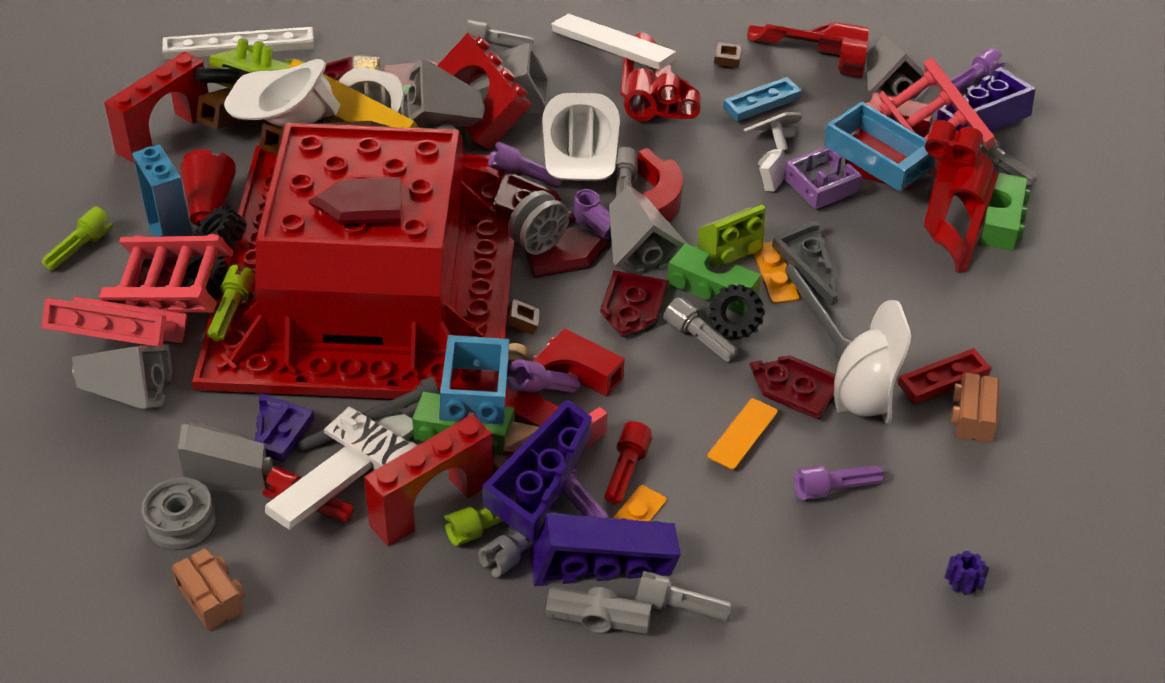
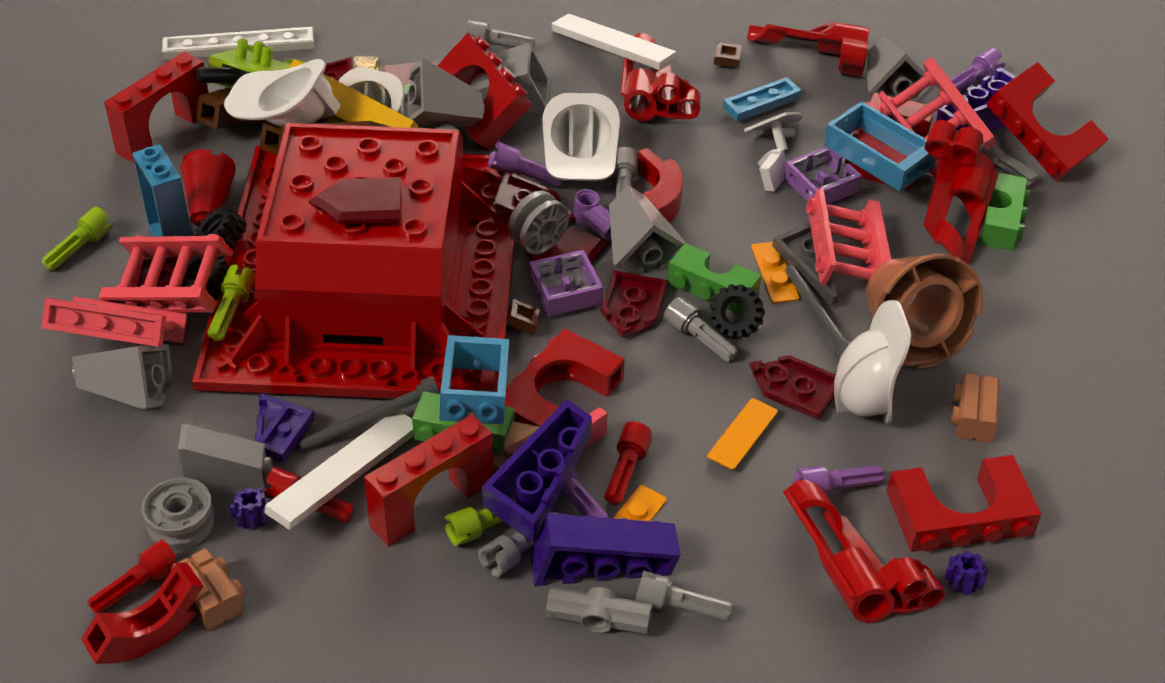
(139, 631): none -> red arch
(153, 564): none -> red piece
(250, 508): none -> dark purple gear
(367, 437): white door -> none
(516, 352): tan plate -> none
(533, 377): medium lavender piece -> none
(566, 283): none -> medium lavender piece
(733, 235): lime slope -> none
(857, 574): none -> red panel
(871, 234): none -> coral fence
(932, 525): none -> red arch
(942, 310): none -> nougat cone
(942, 375): red plate -> none
(1054, 152): none -> red arch

